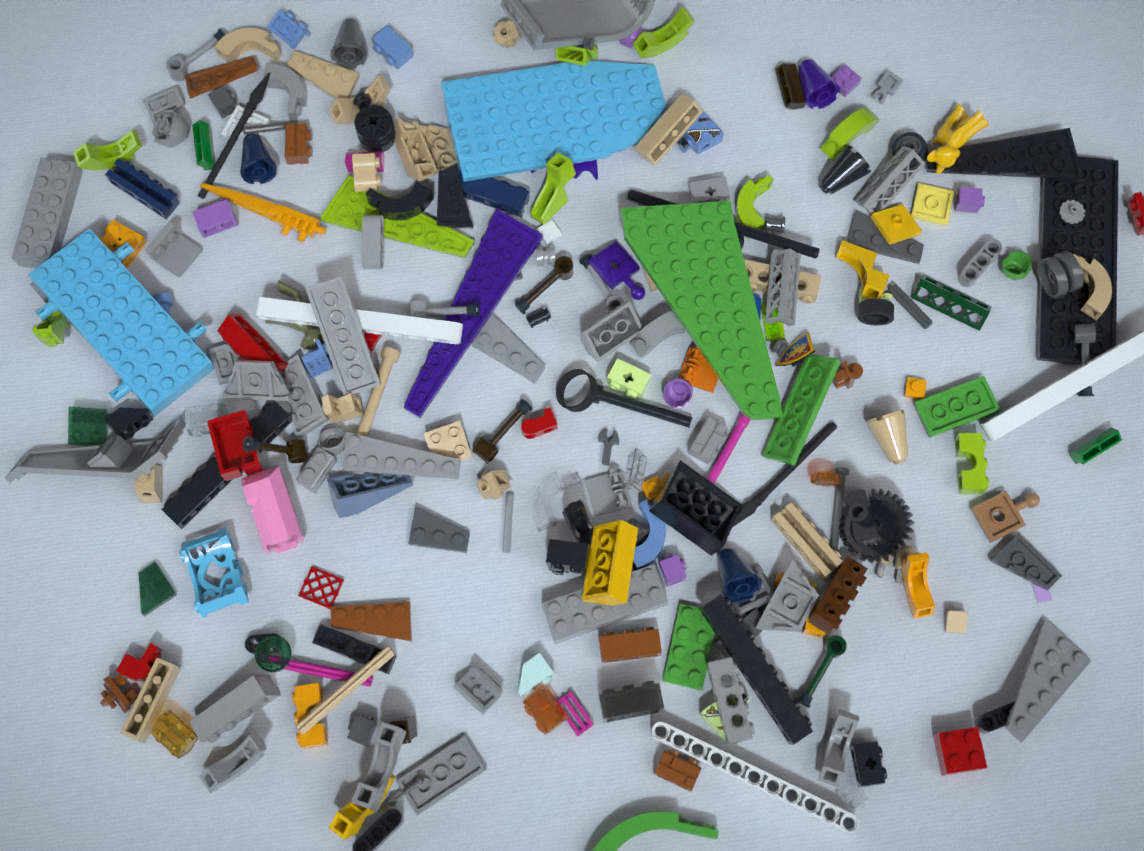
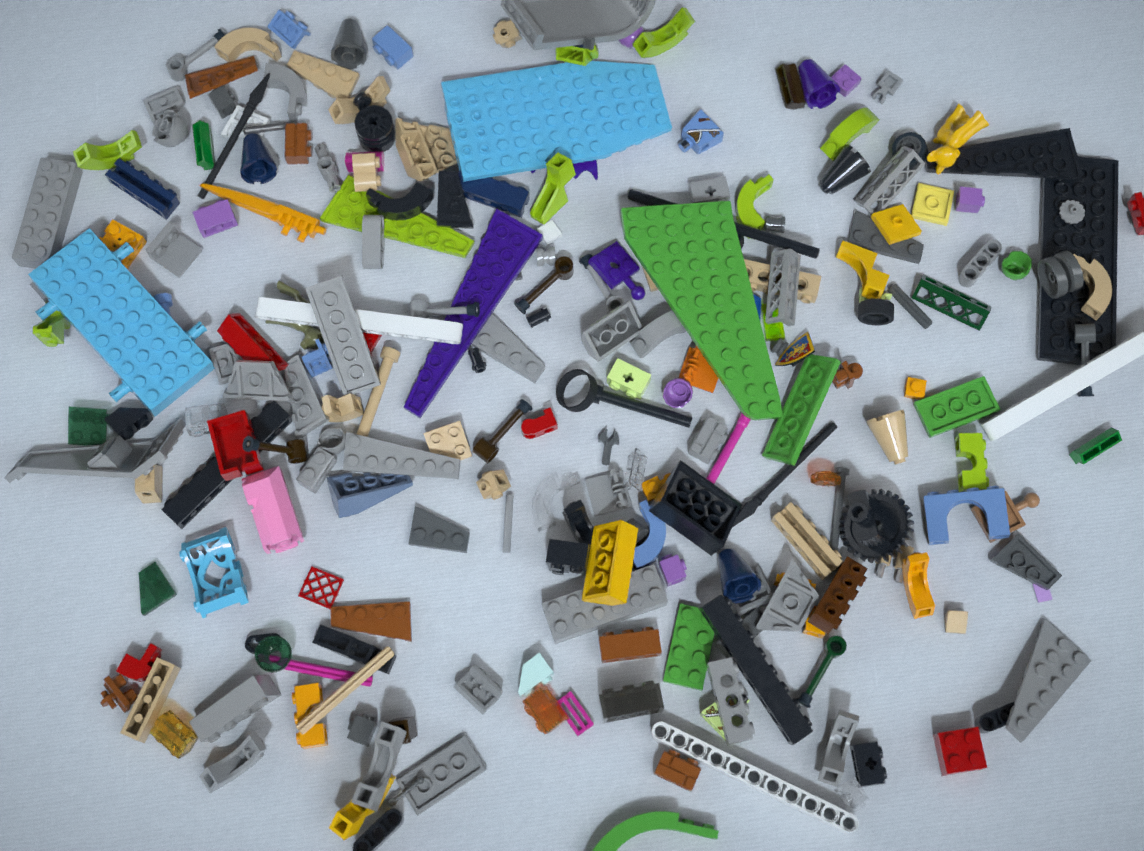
(327, 168): none -> light grey pin
(477, 361): none -> black pin
(668, 129): tan brick -> none
(990, 501): none -> medium blue arch

